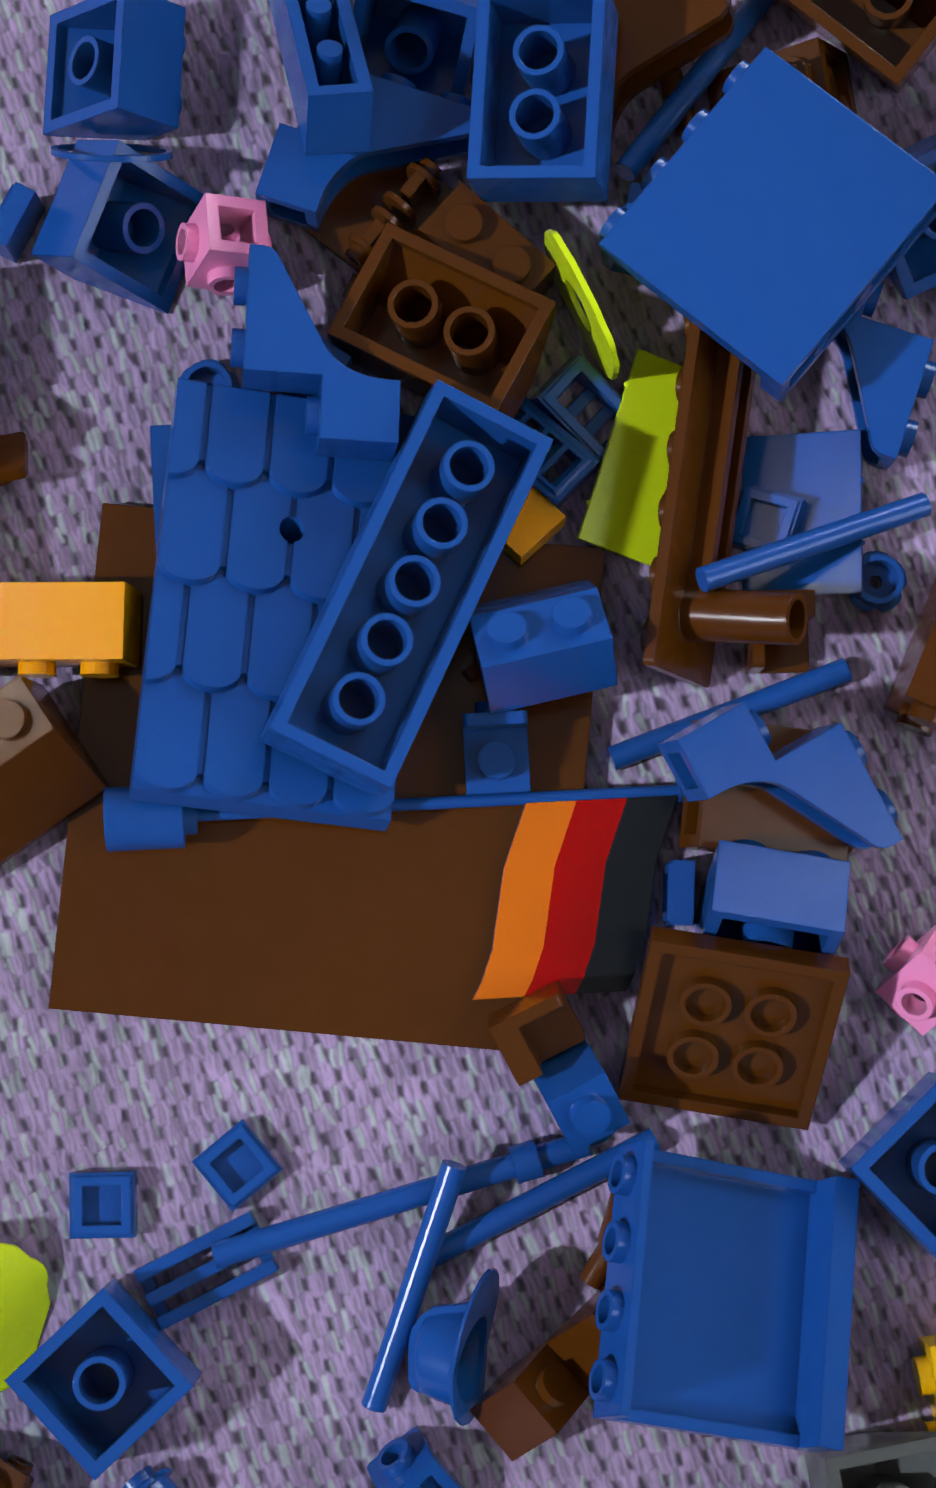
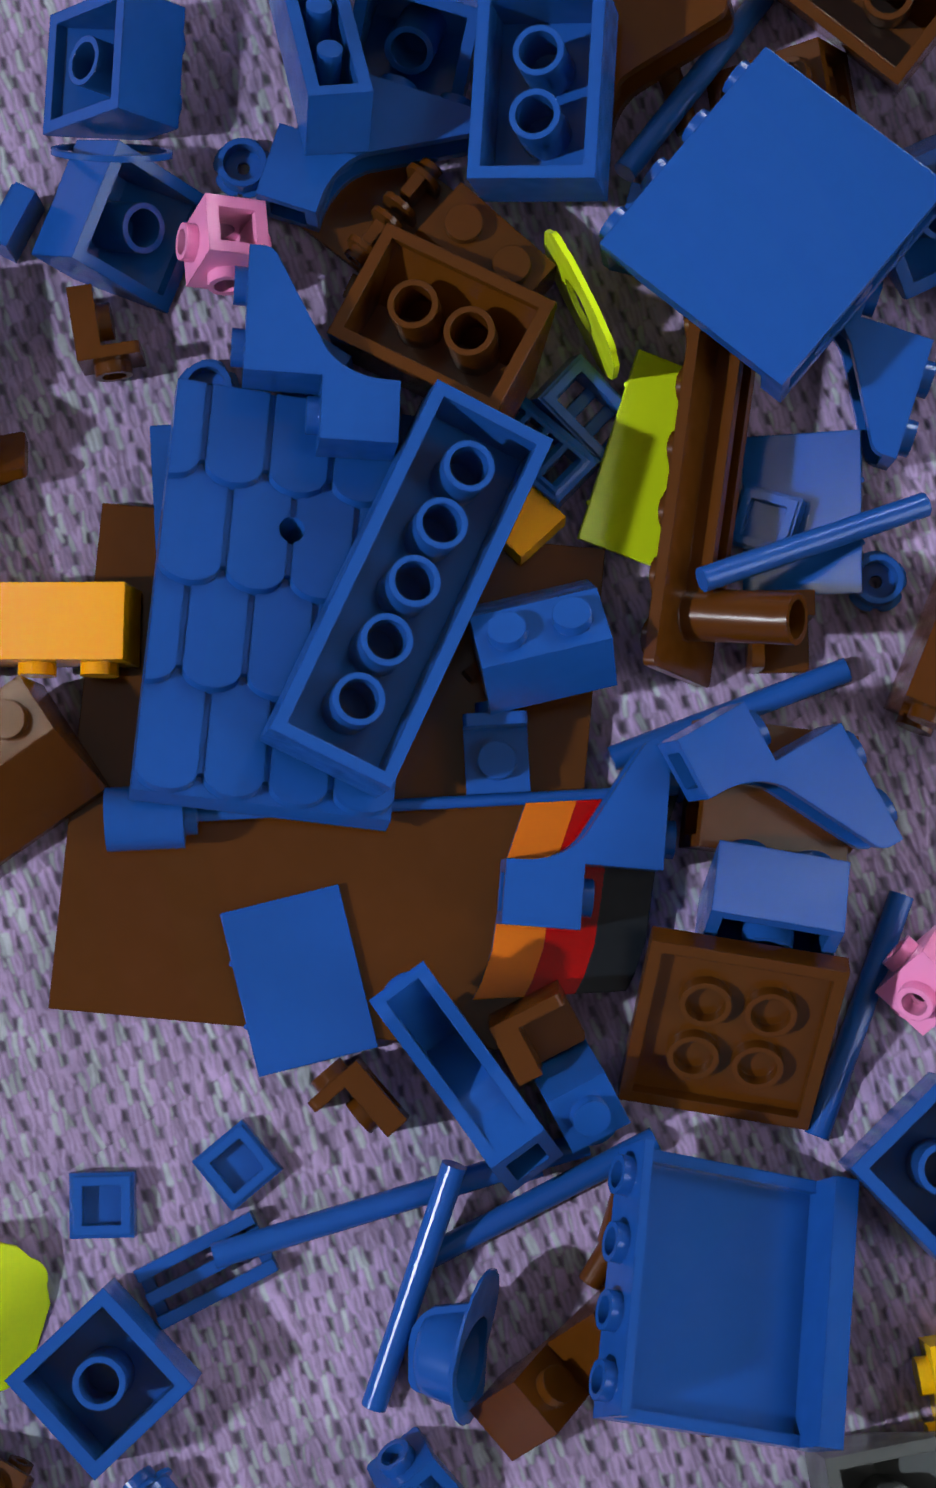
(91, 327): none -> reddish brown bracket
(230, 157): none -> blue plate
(298, 980): none -> blue window
(371, 1100): none -> reddish brown bracket
(465, 1076): none -> blue arch
(623, 833): none -> blue arch
(678, 893): blue tile -> none
(858, 1015): none -> blue bar

